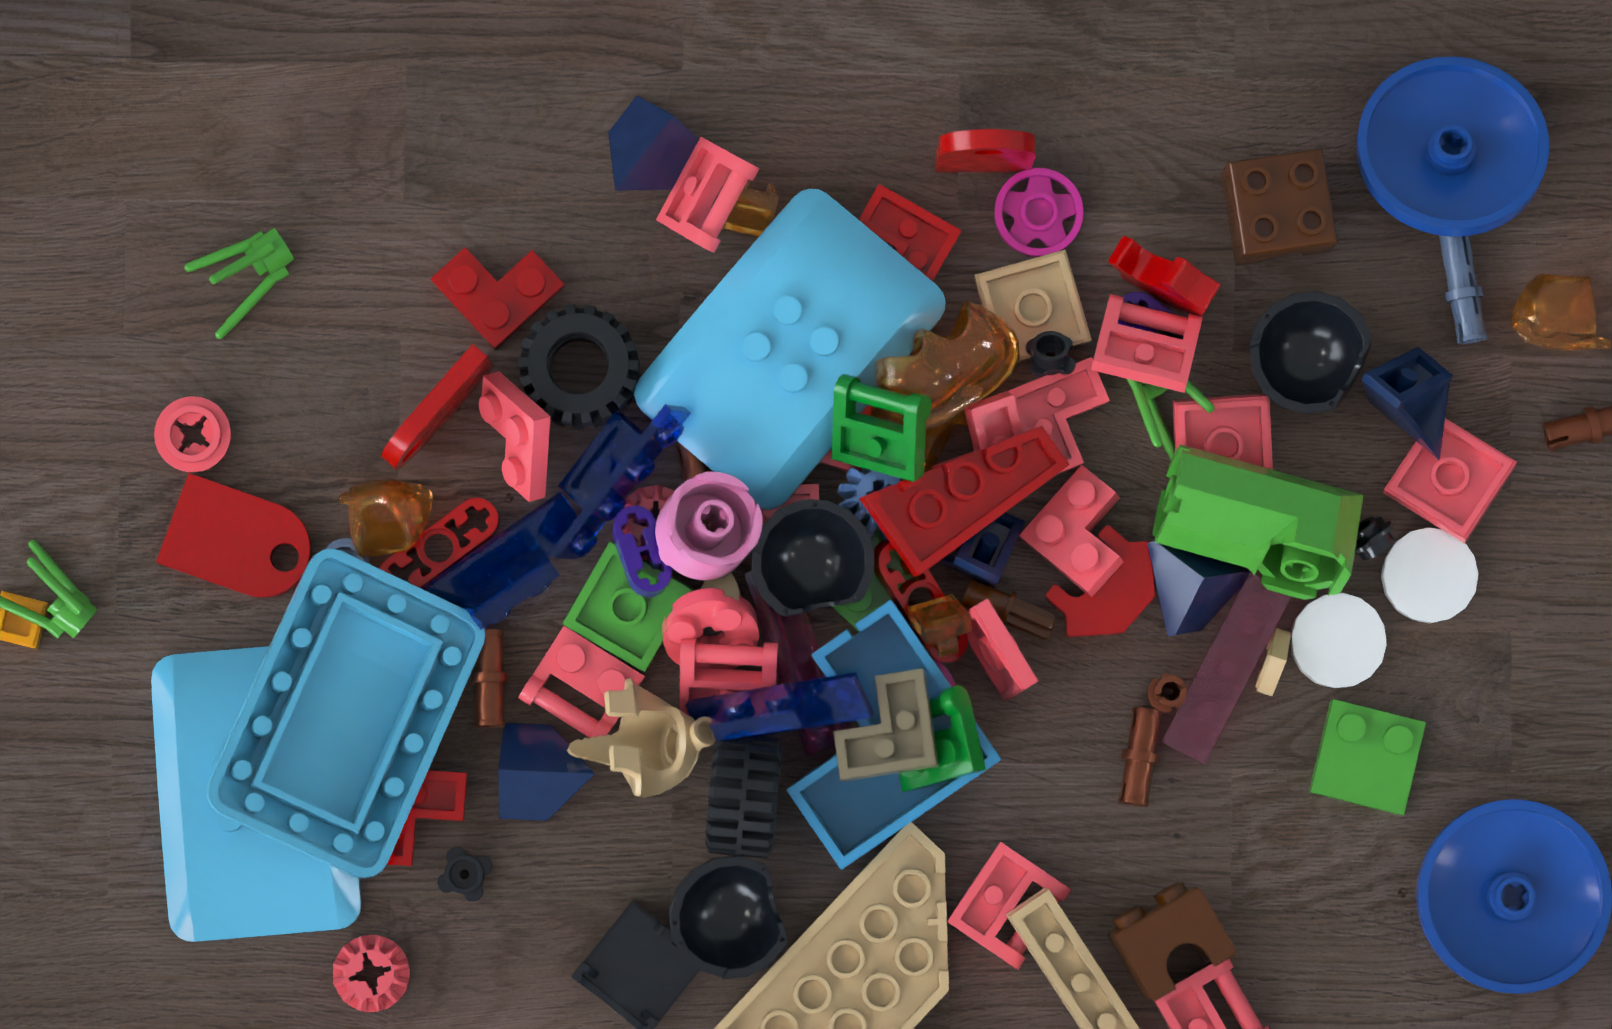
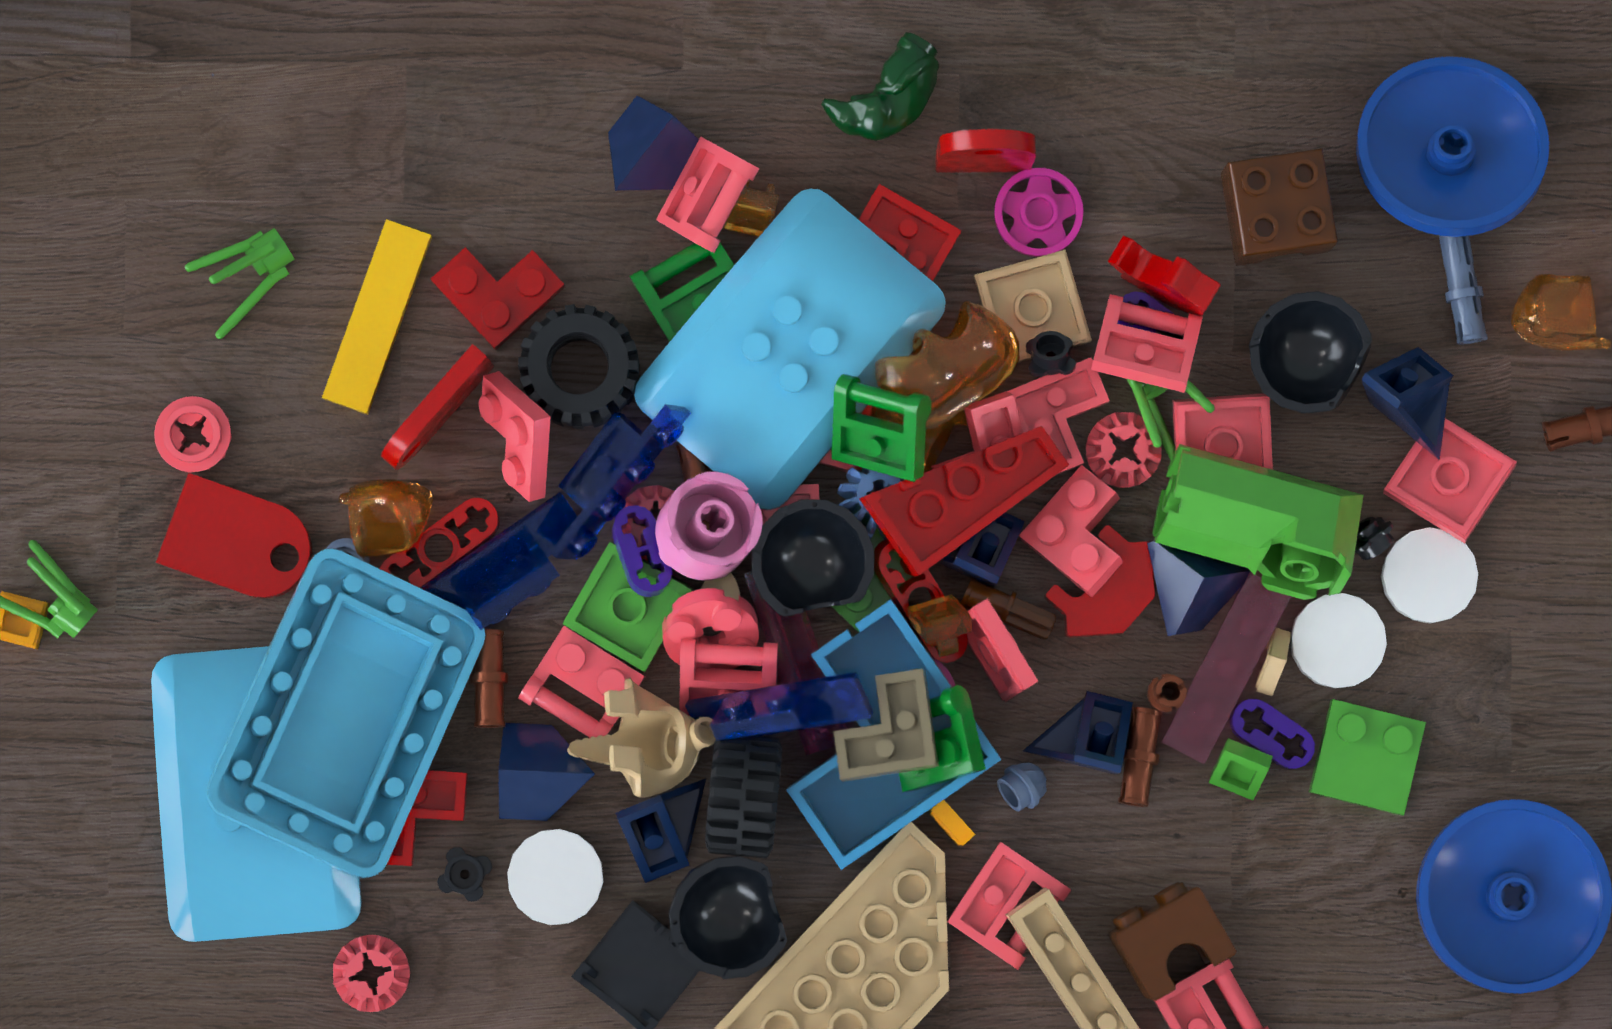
(377, 317): none -> yellow tile
(555, 877): none -> white tile
(662, 829): none -> dark blue slope
(681, 304): none -> green plate
(897, 99): none -> dark green animal
(951, 823): none -> light orange tile
(1022, 785): none -> sand blue plate
(1088, 734): none -> dark blue slope
(1100, 450): none -> coral gear
(1240, 769): none -> bright green plate
(1279, 724): none -> dark purple beam

